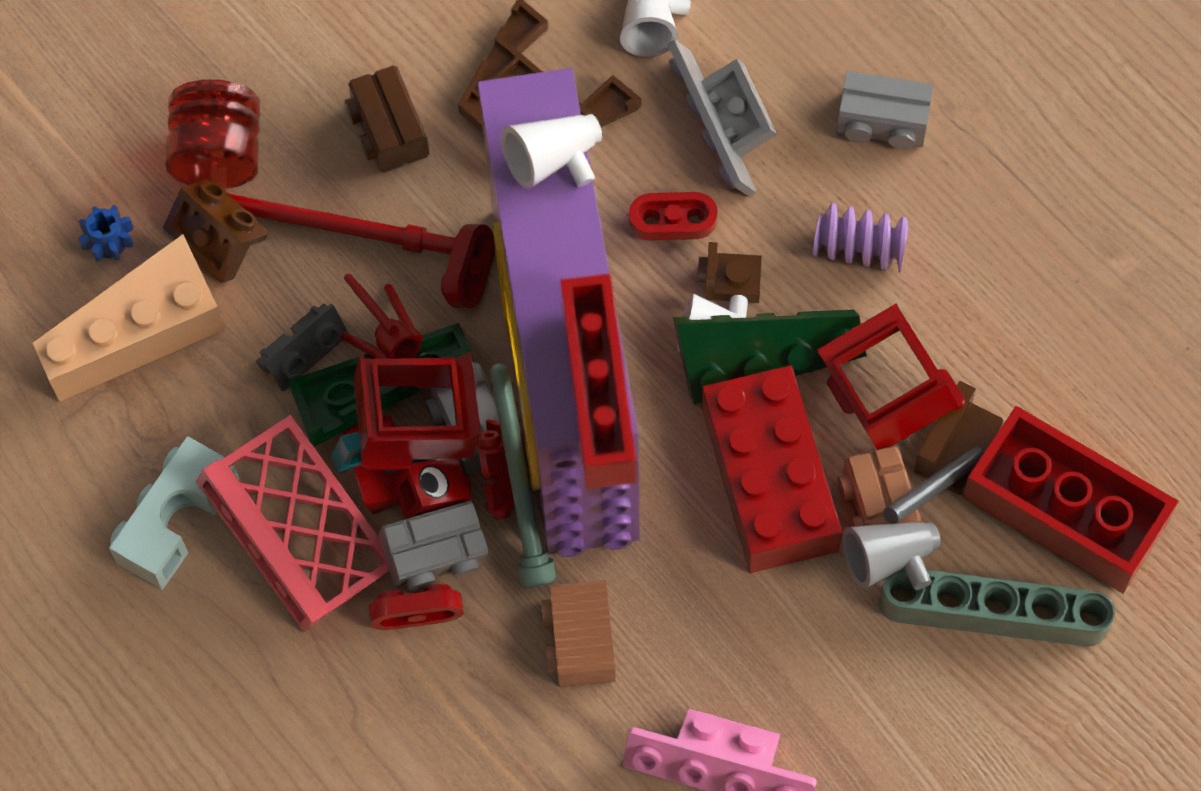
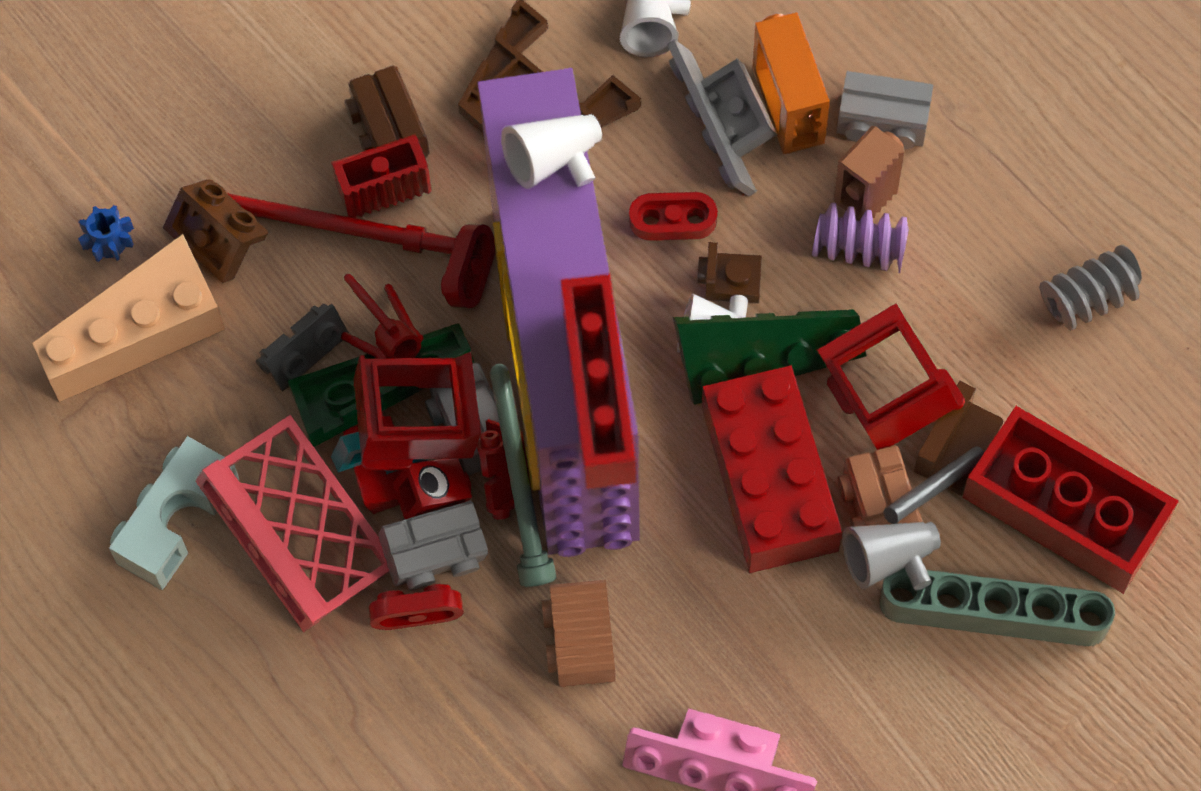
(213, 133): clear red wheel -> none
(382, 176): none -> red brick
(790, 82): none -> orange window
(869, 172): none -> nougat brick
(1092, 286): none -> light grey piece

